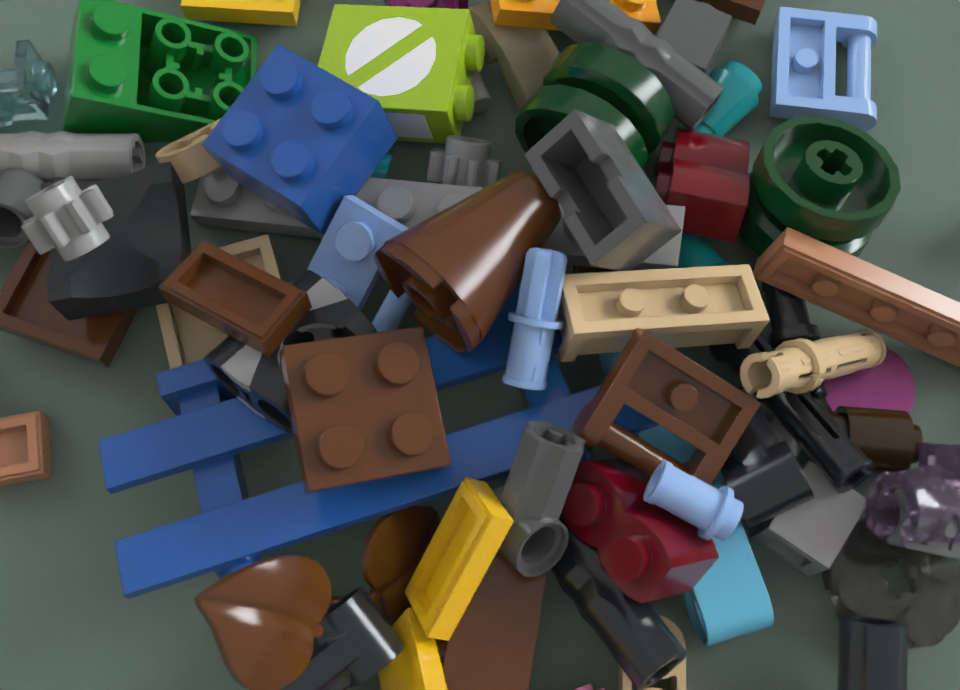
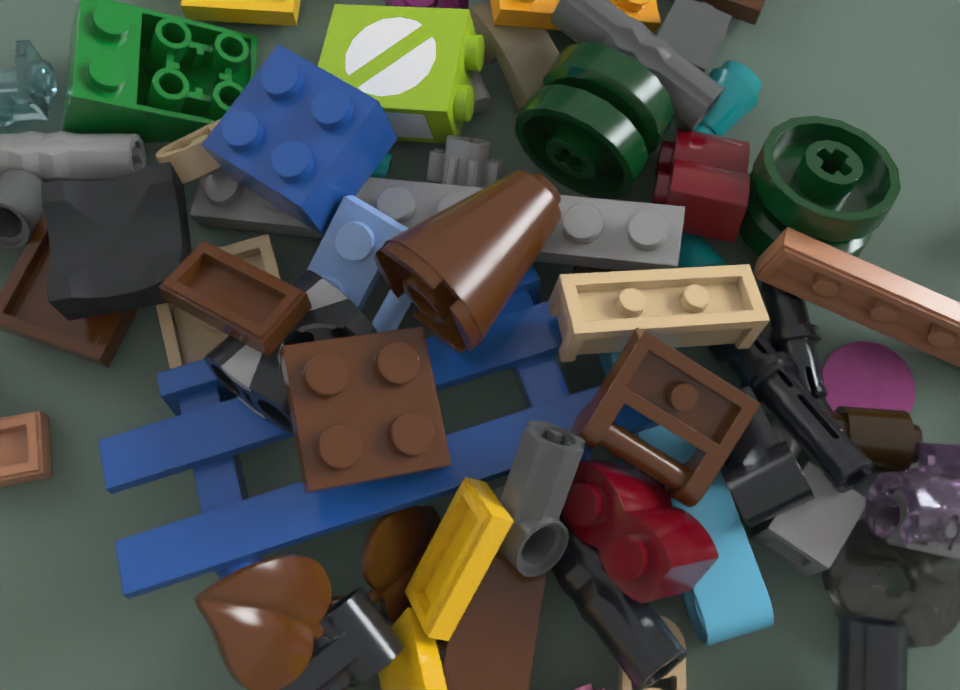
(67, 219): light grey gear -> none
(535, 319): light blue axle -> none
(602, 191): dark grey brick -> none
(694, 501): light blue pin -> none
(804, 364): tan pin -> none
(806, 66): light blue plate -> none

